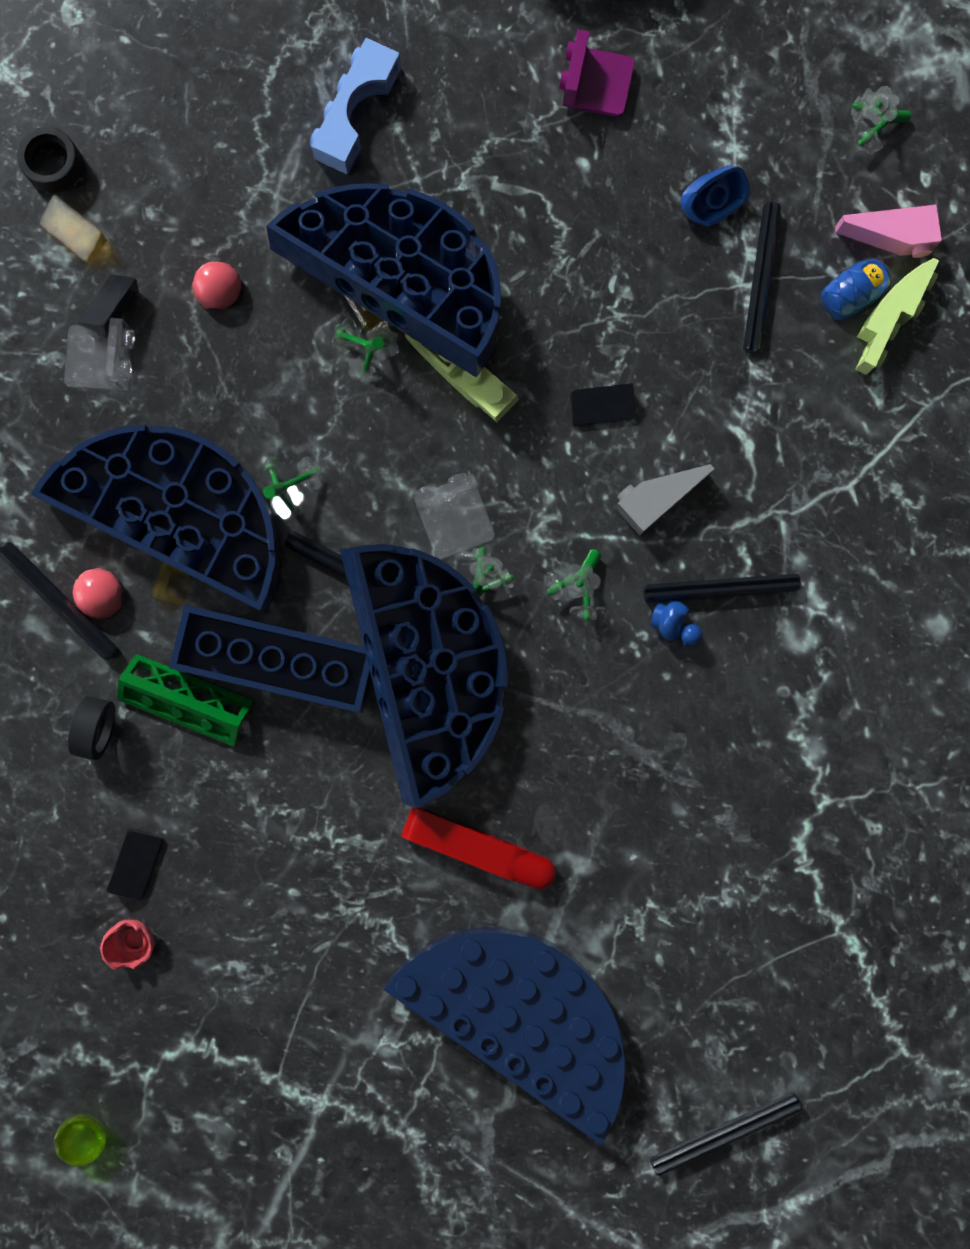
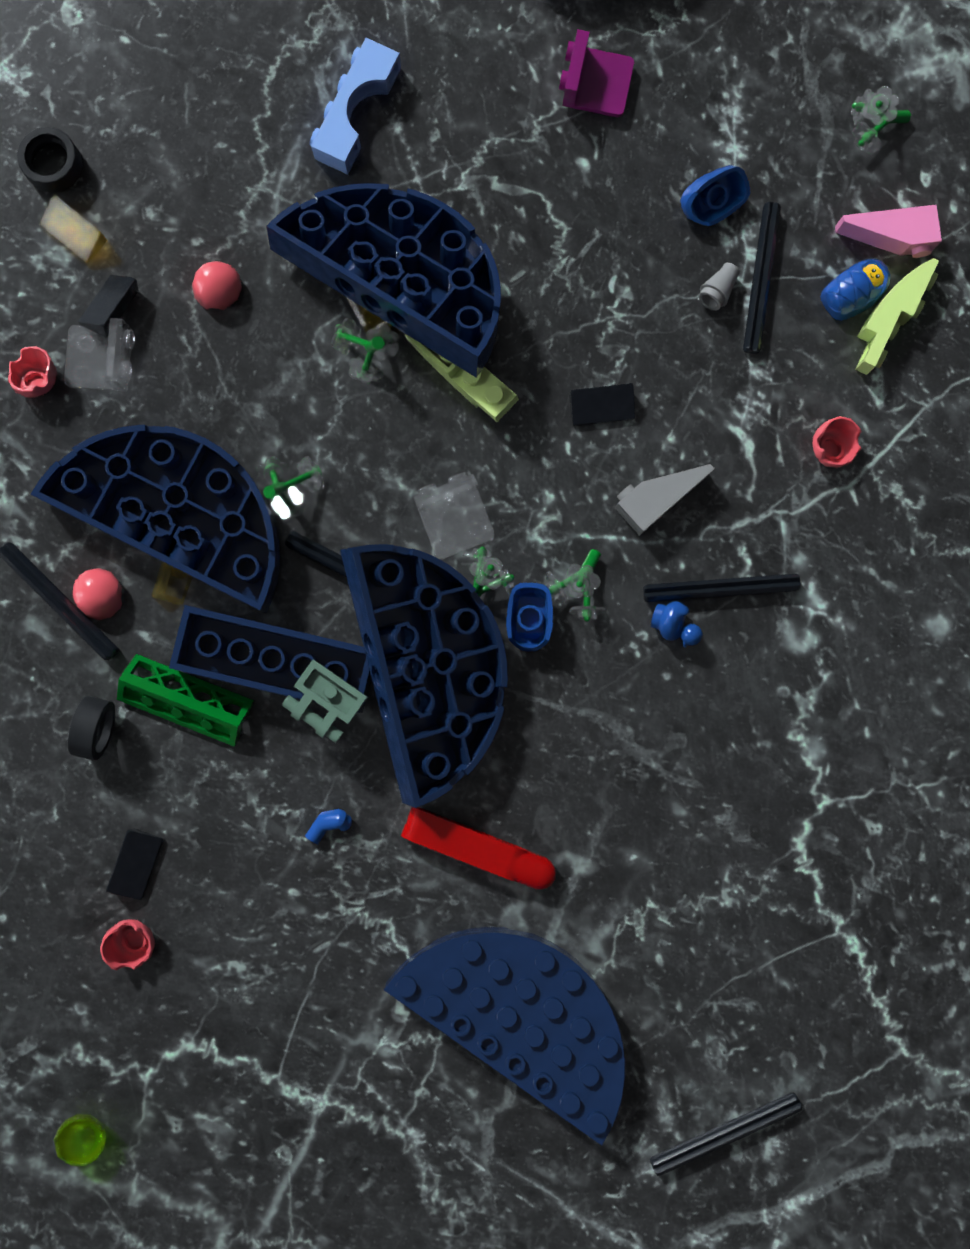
(32, 373): none -> coral hair
(328, 821): none -> blue arm
(330, 692): none -> sand green plate
(529, 616): none -> blue piece
(717, 289): none -> light grey cone
(836, 442): none -> coral hair

